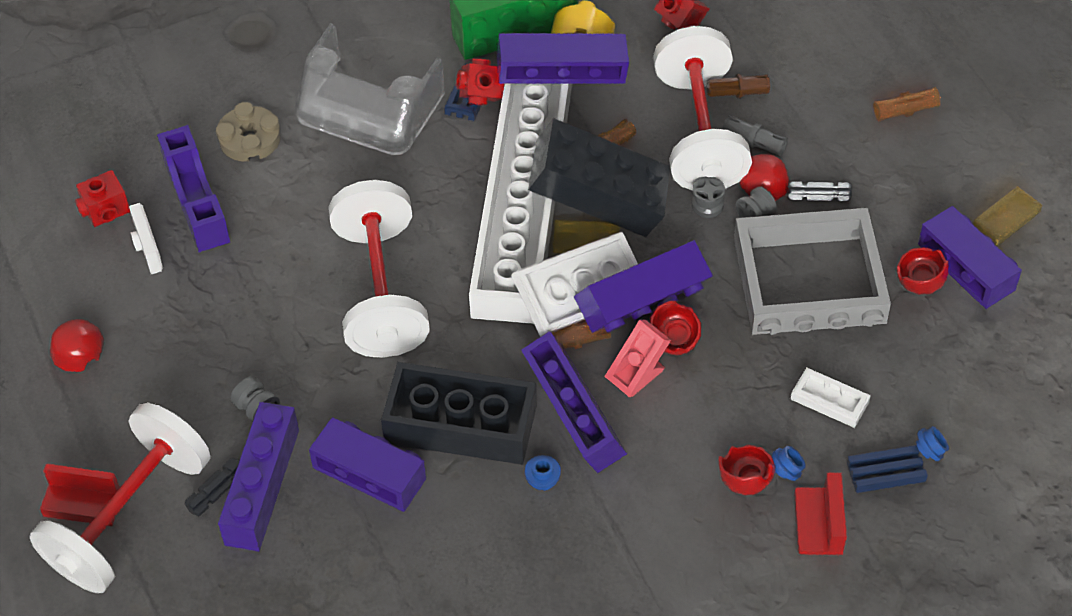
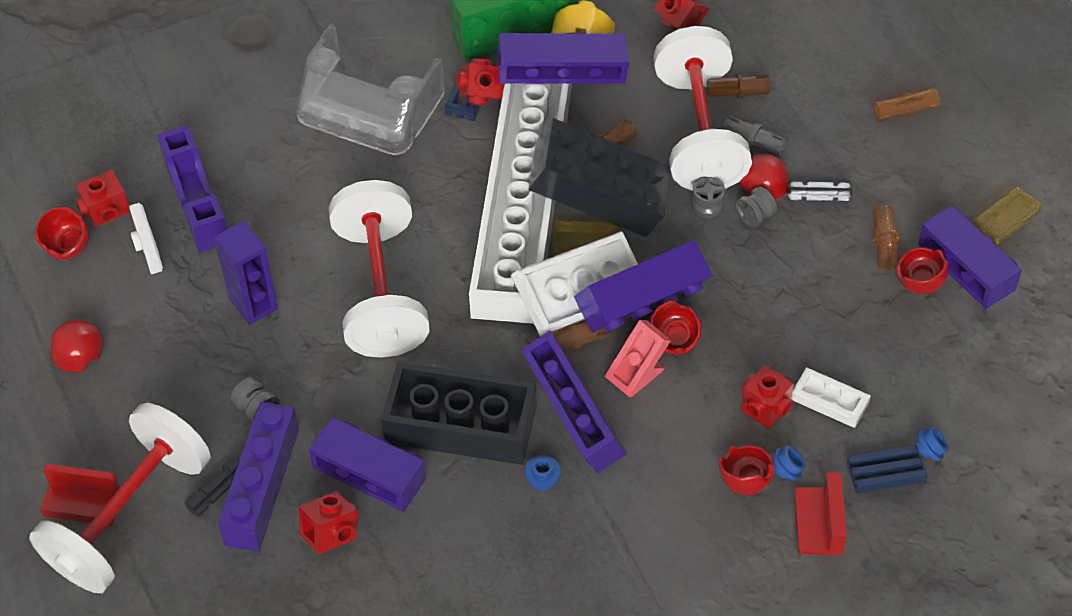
(62, 233): none -> red hair
(243, 119): dark tan plate -> none
(246, 272): none -> dark purple brick
(328, 522): none -> red brick
(766, 396): none -> red brick
(803, 229): light grey window -> none
(886, 237): none -> clear orange pin

